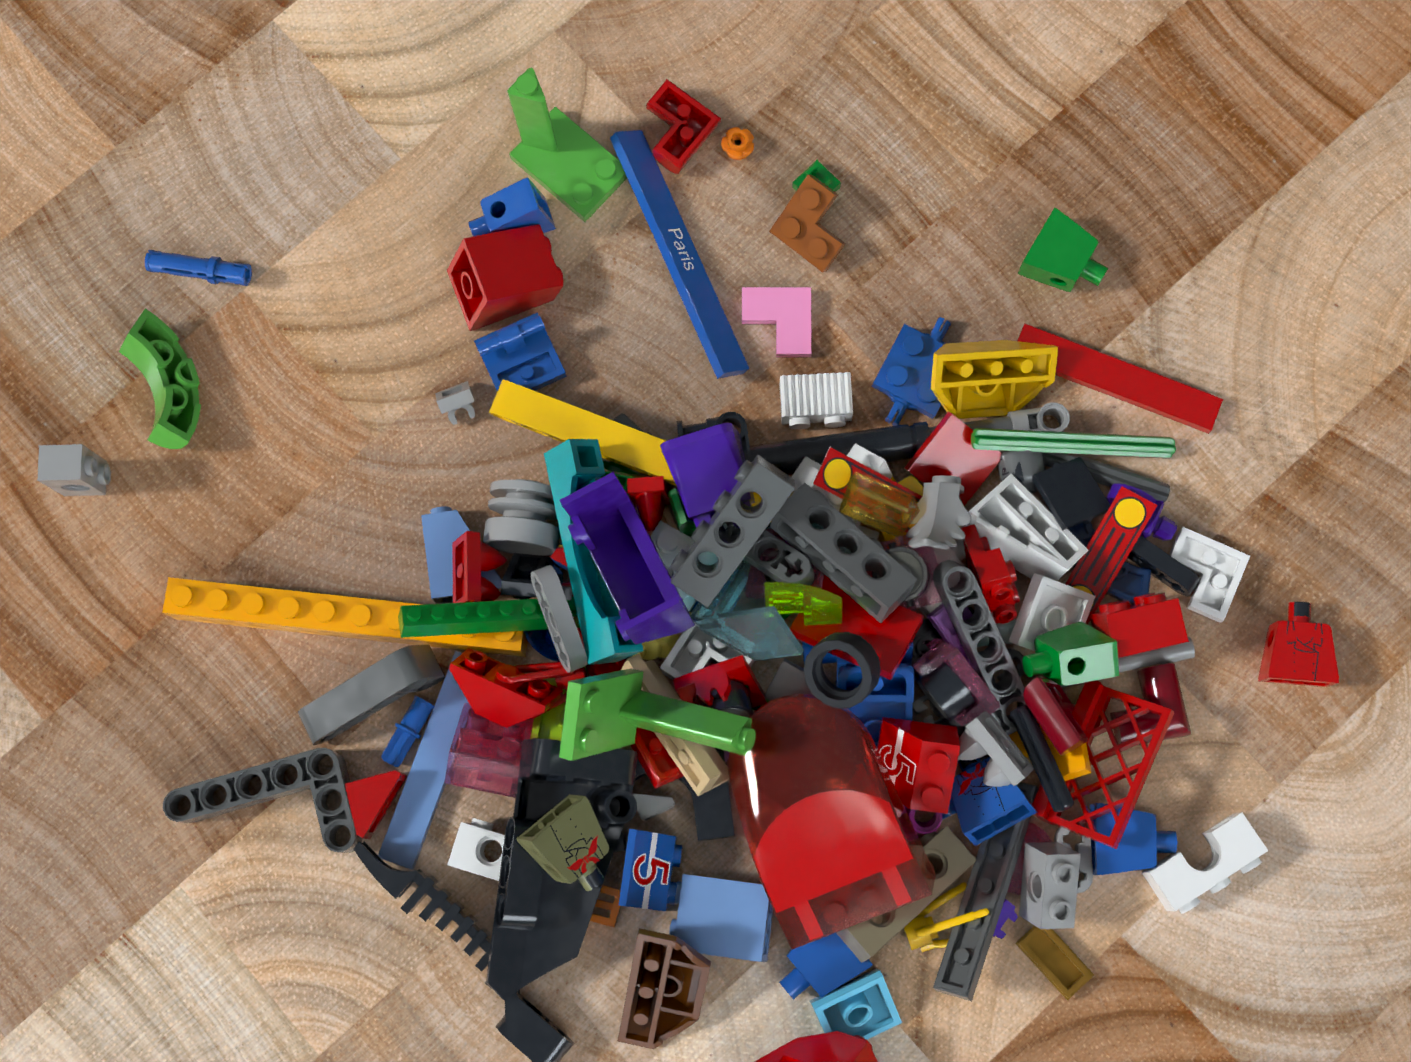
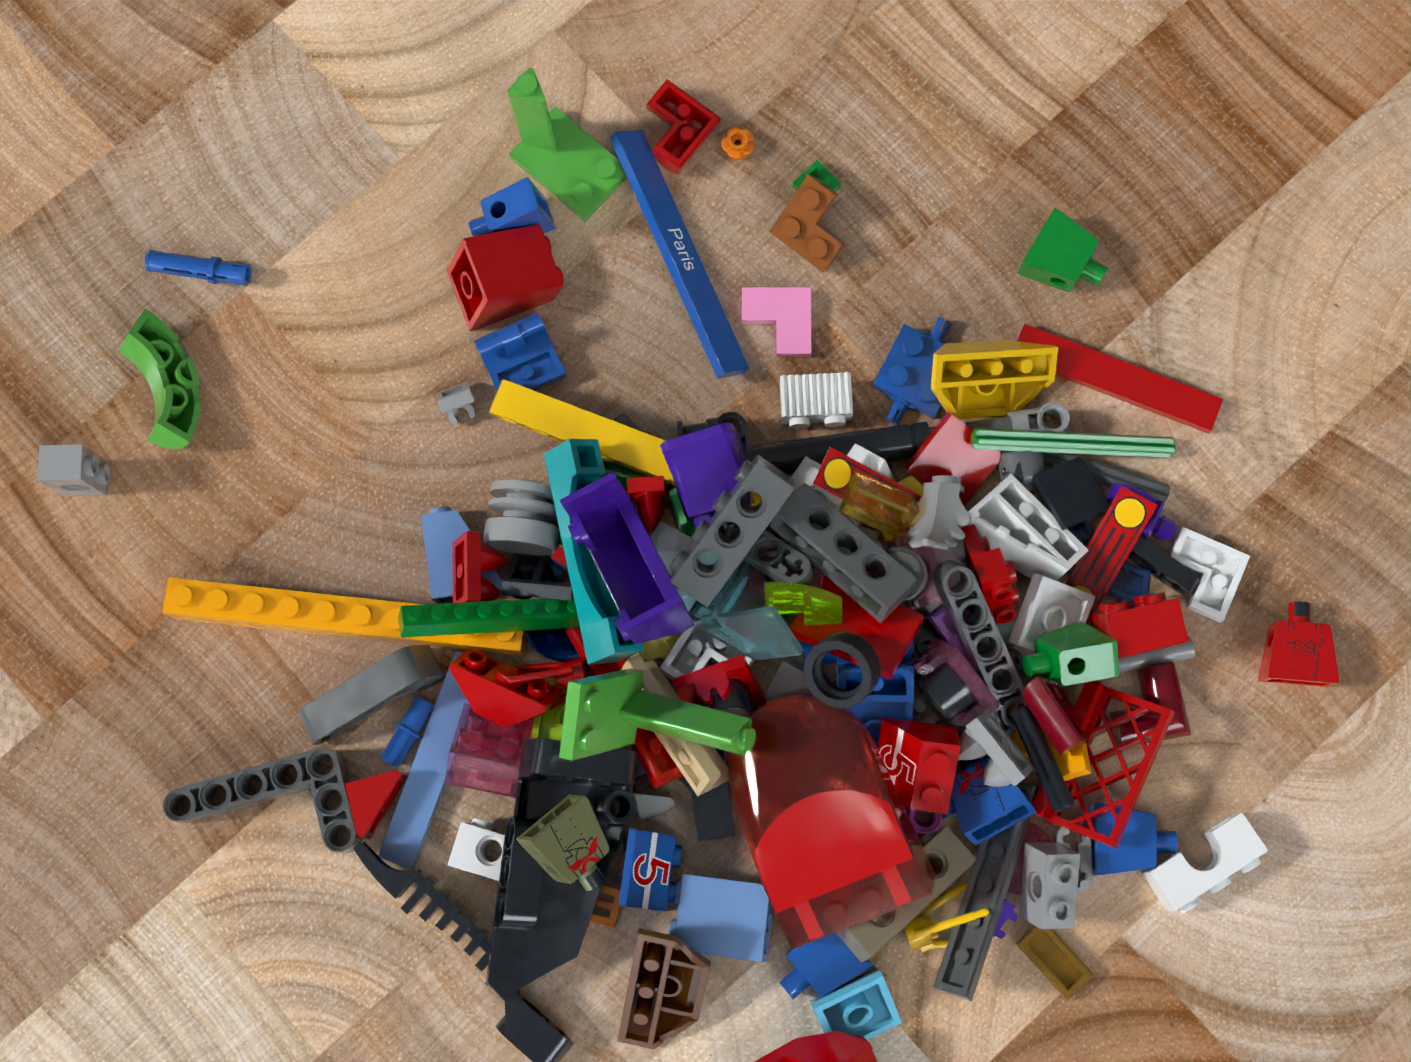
(559, 618): light grey beam -> none

